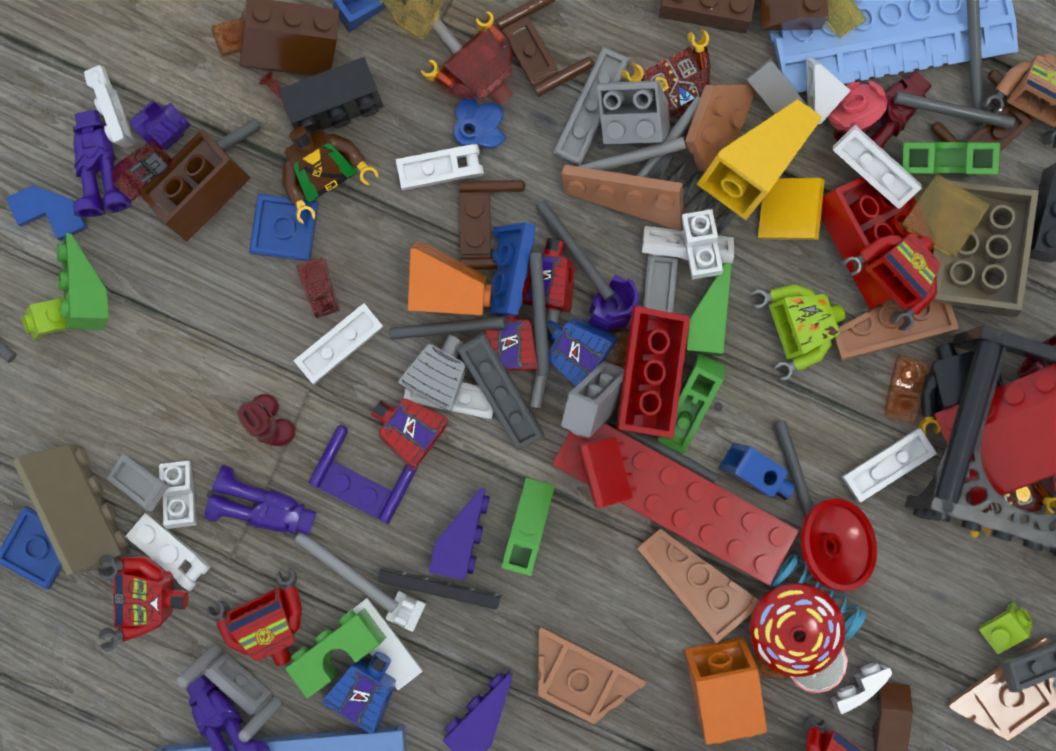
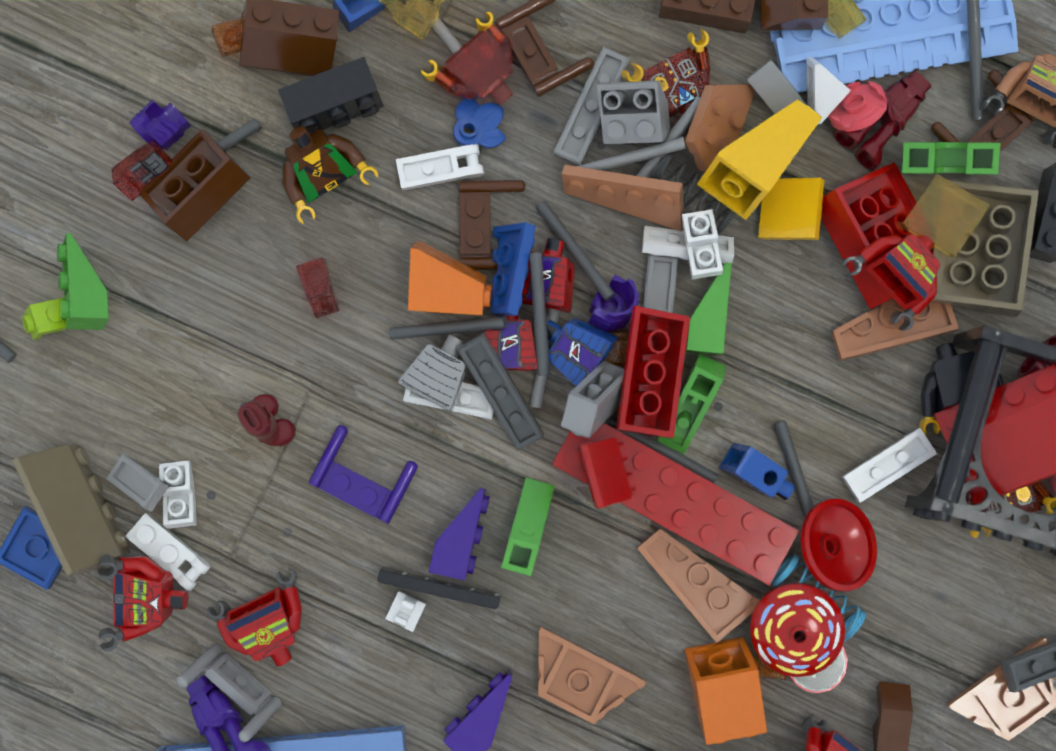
(36, 203): blue tile -> none
(95, 154): dark purple piece -> none
(109, 107): white hinge -> none
(268, 80): clear red piece -> none
(274, 512): dark purple piece -> none
(279, 232): blue tile -> none
(314, 668): bright green arch -> none
(338, 344): white plate -> none
(346, 572): light grey bar -> none
(363, 692): torso -> none
(403, 664): white tile -> none
(409, 430): torso -> none
(803, 324): lime torso -> none
(869, 682): white slope -> none
(877, 167): white plate -> none
(905, 388): clear orange slope -> none
(953, 110): dark grey bar -> none
(1007, 628): lime bracket -> none

